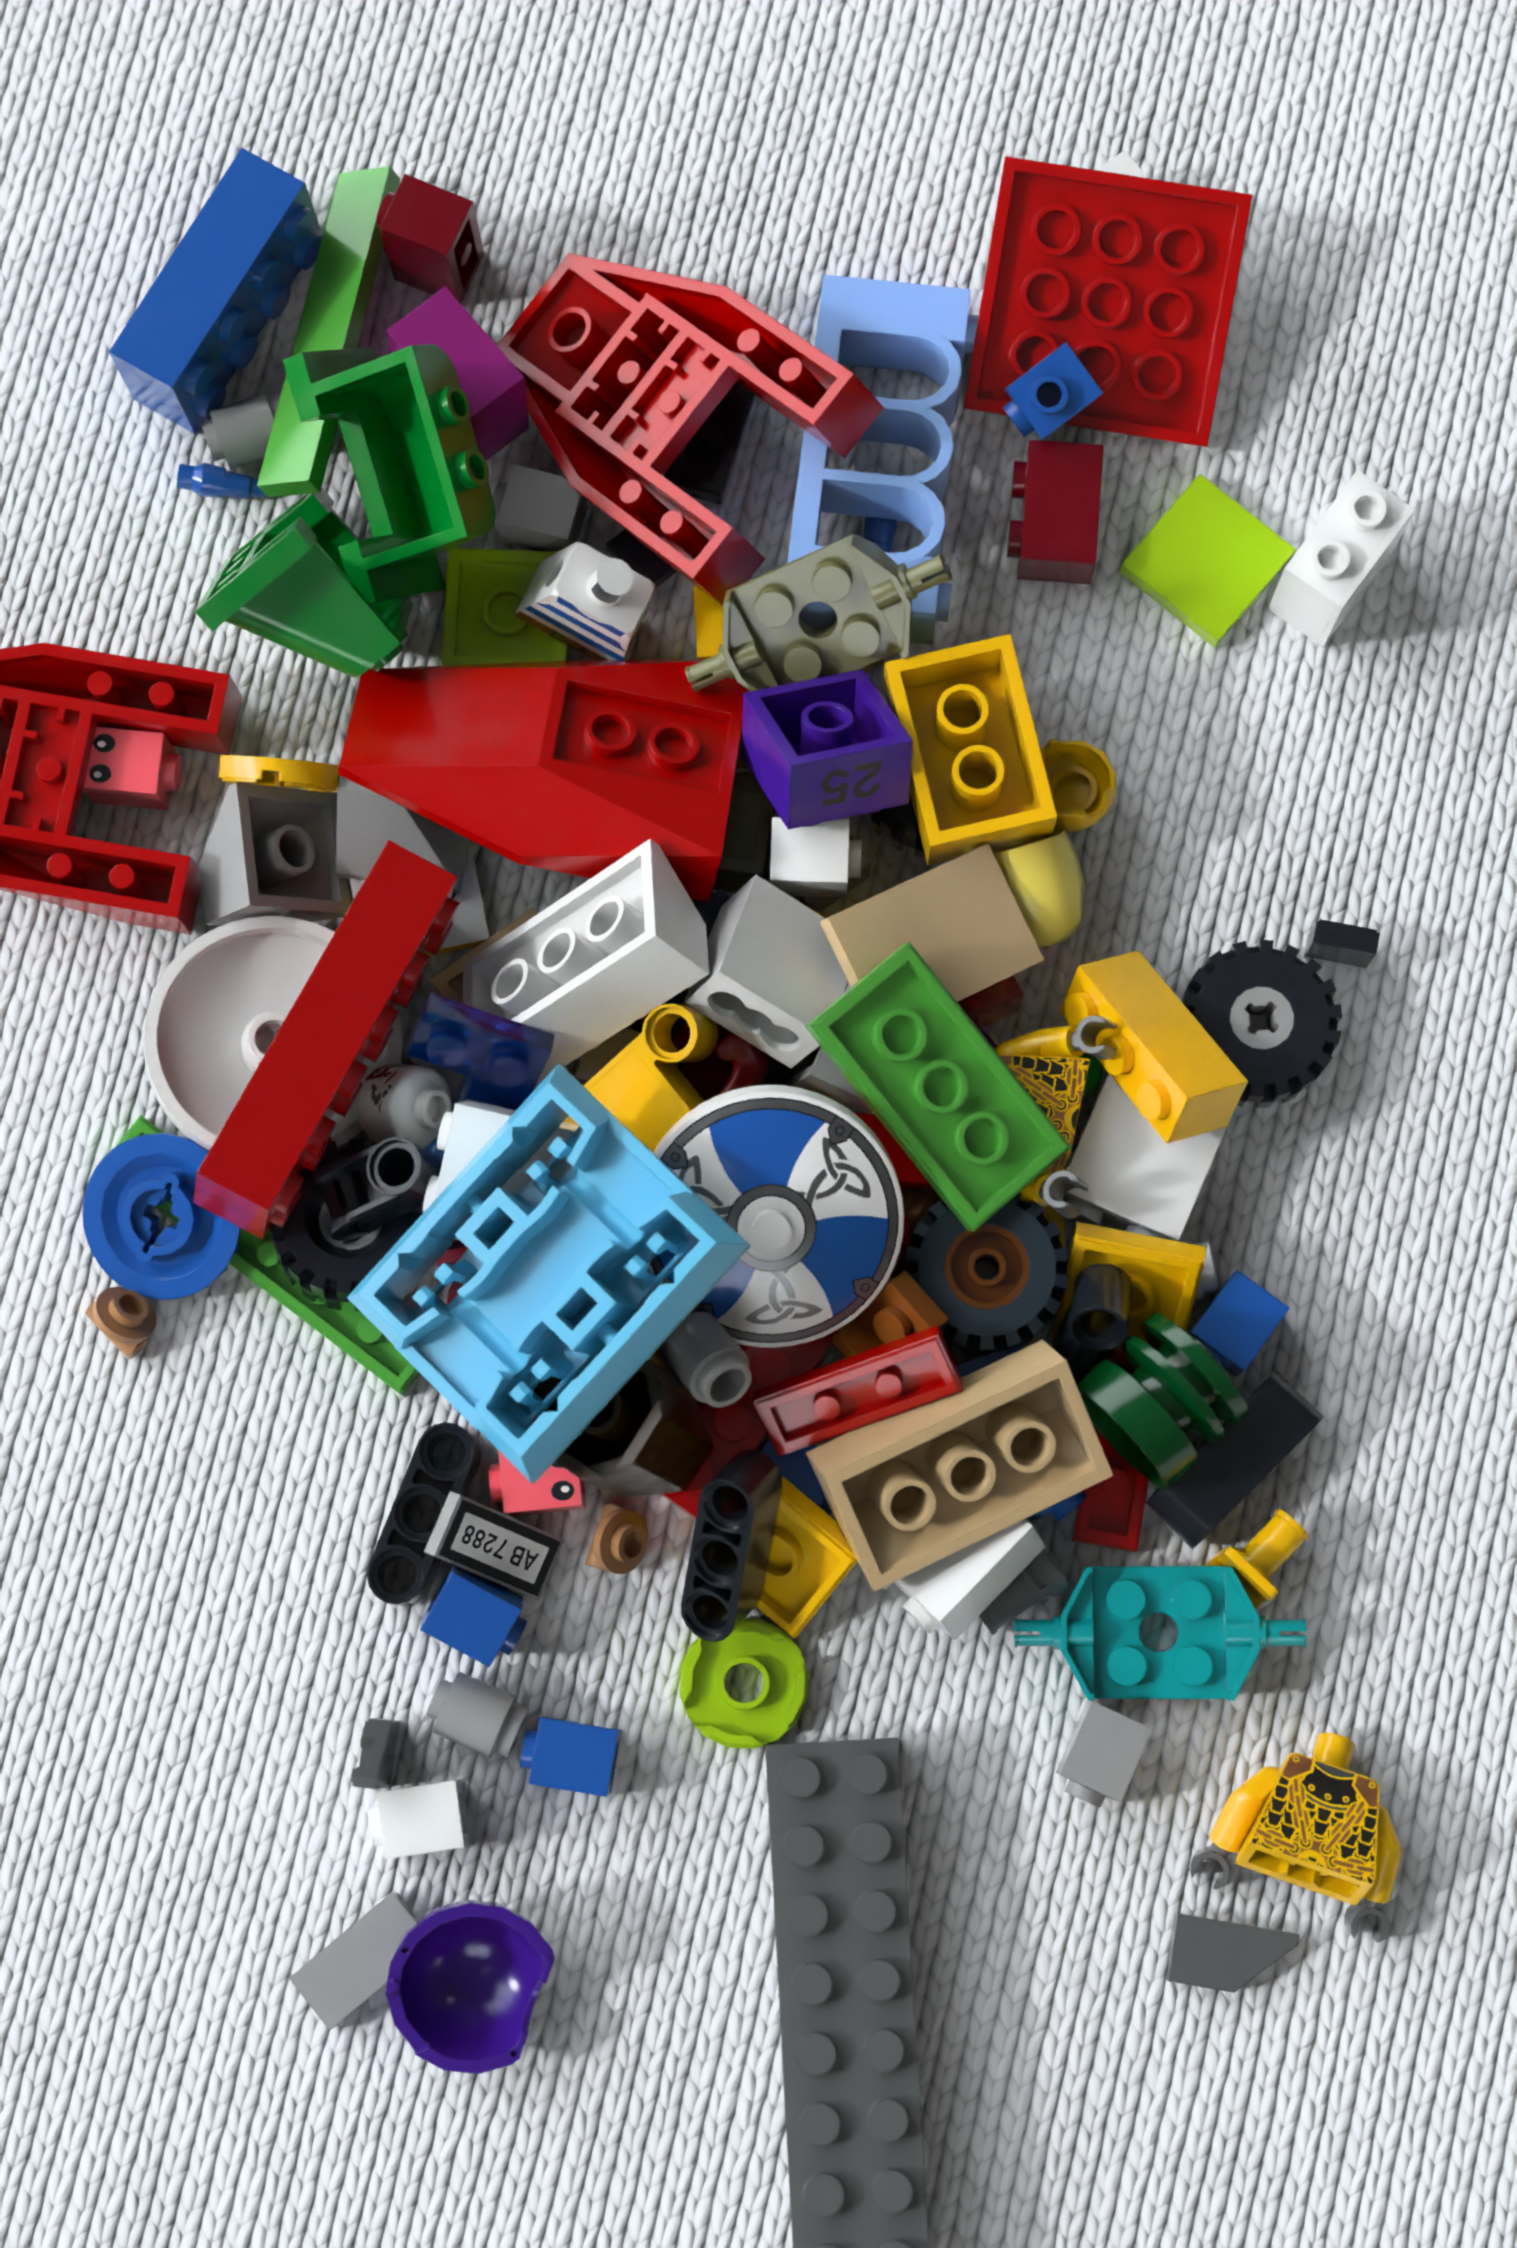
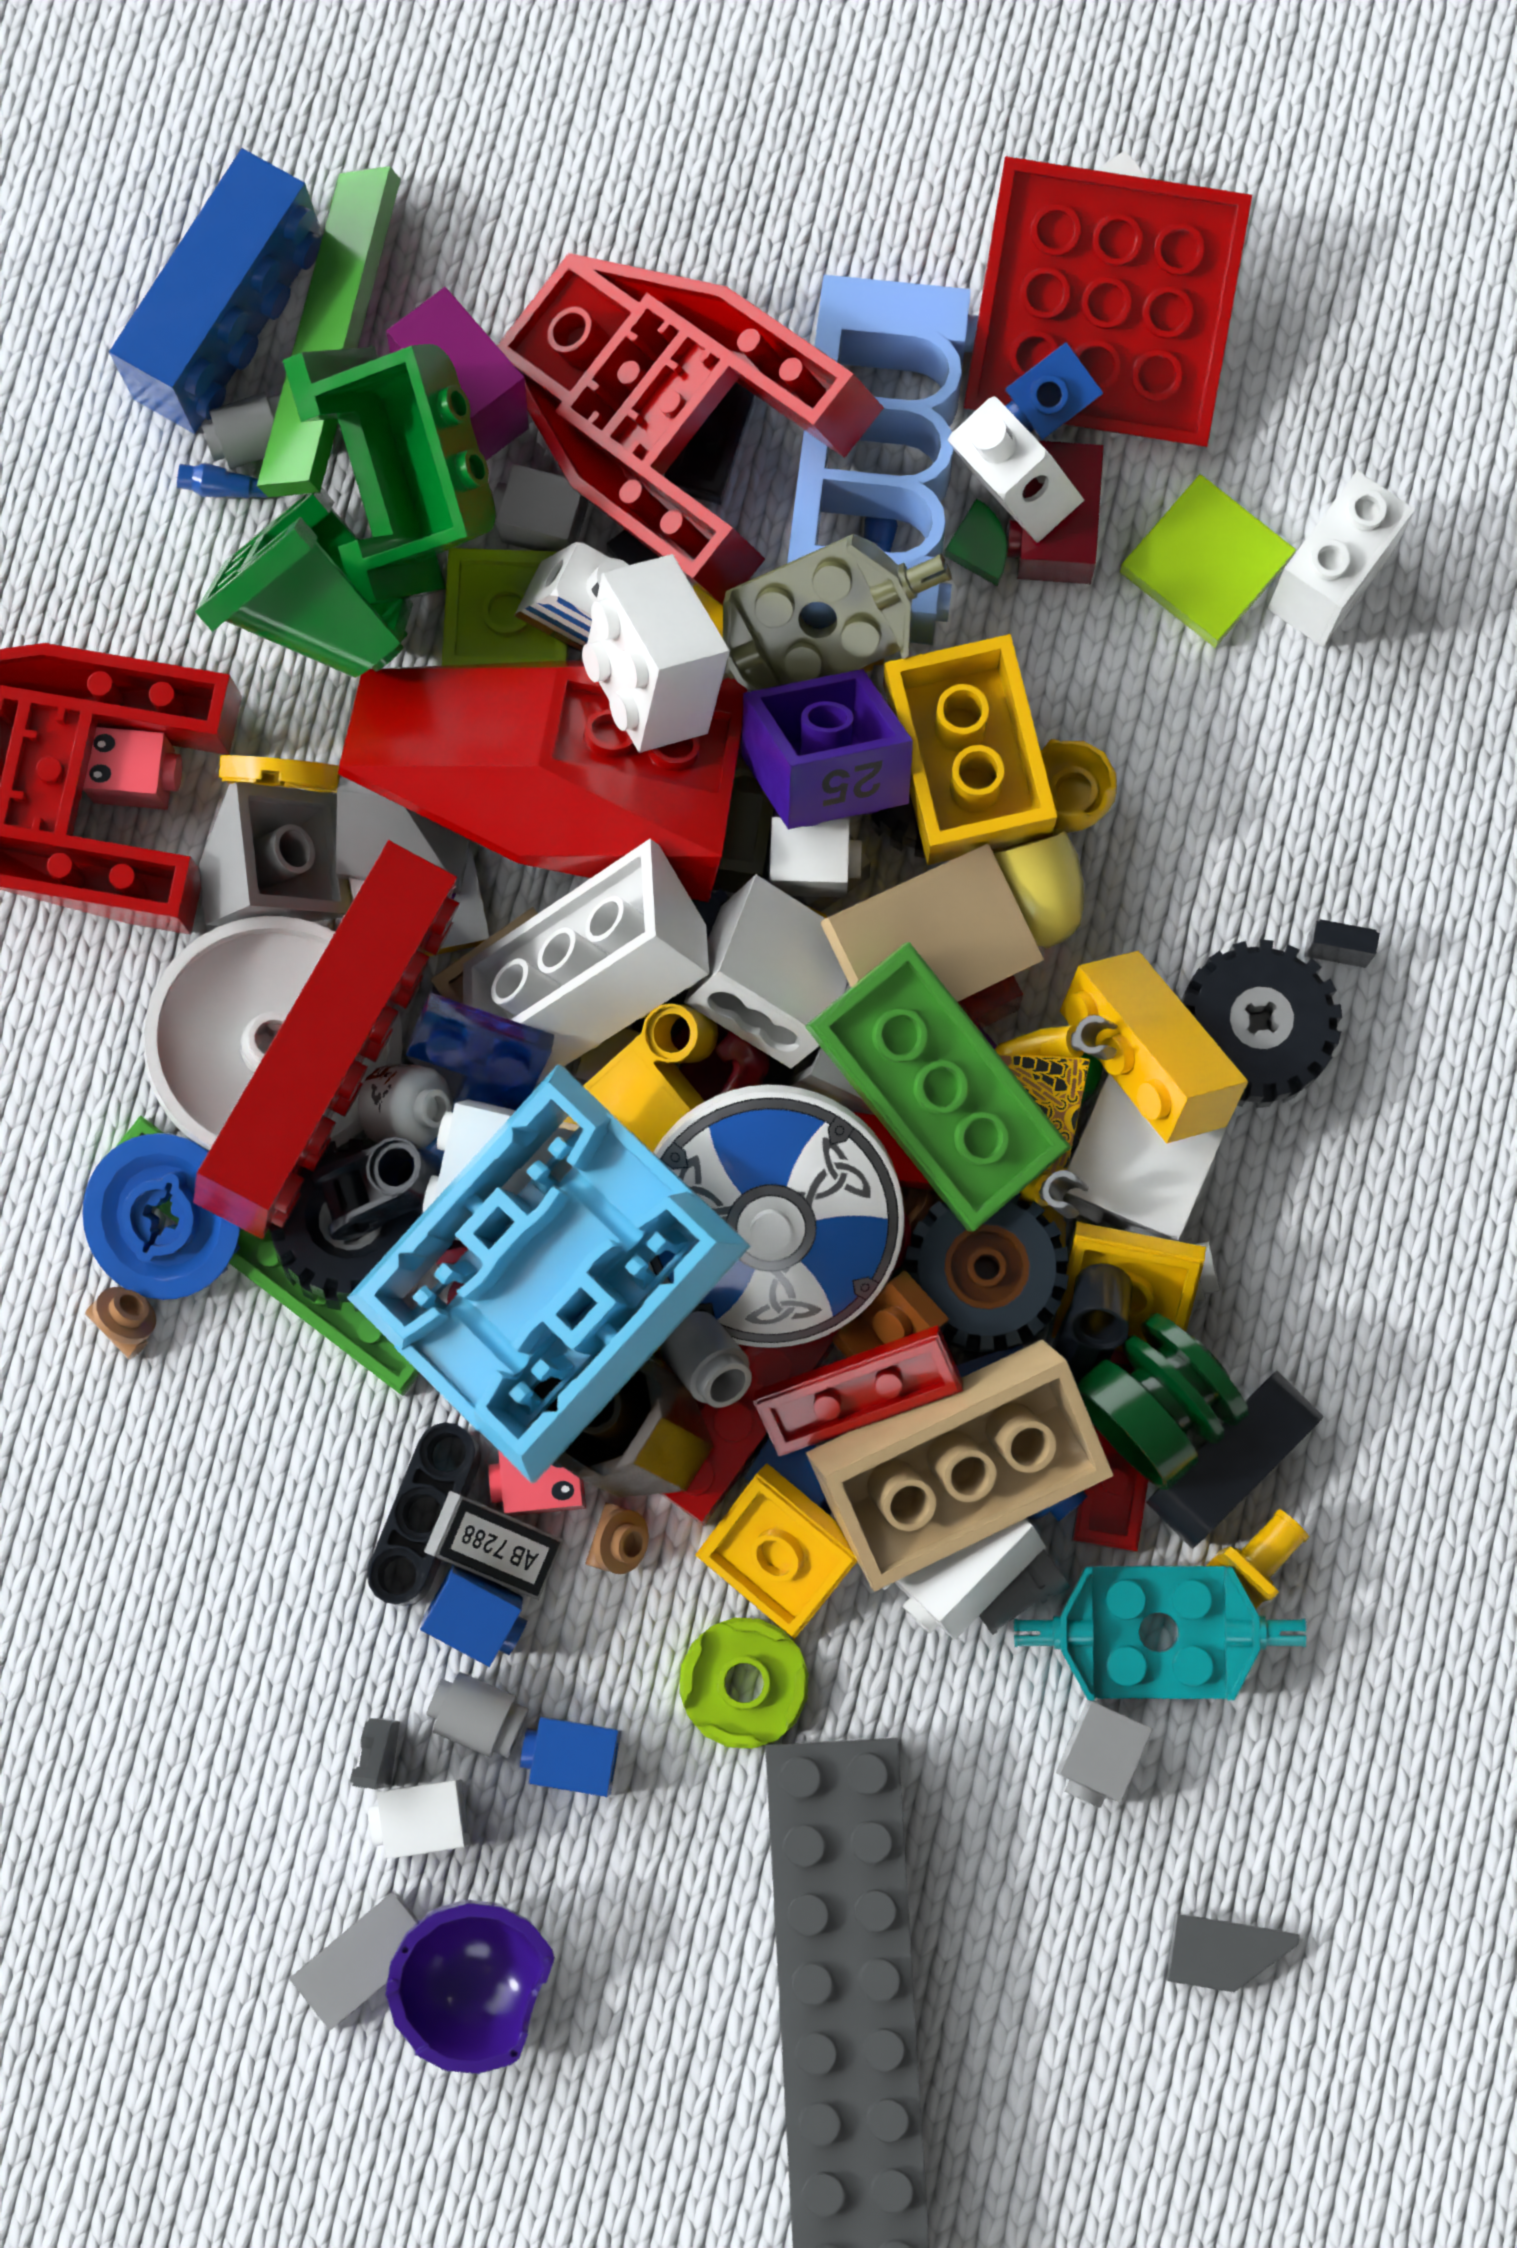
(430, 237): dark red brick -> none
(655, 653): none -> white brick
(731, 1545): black beam -> none
(980, 544): none -> green tile
(1006, 459): none -> white torso
(1238, 1322): blue brick -> none
(1314, 1830): yellow torso -> none

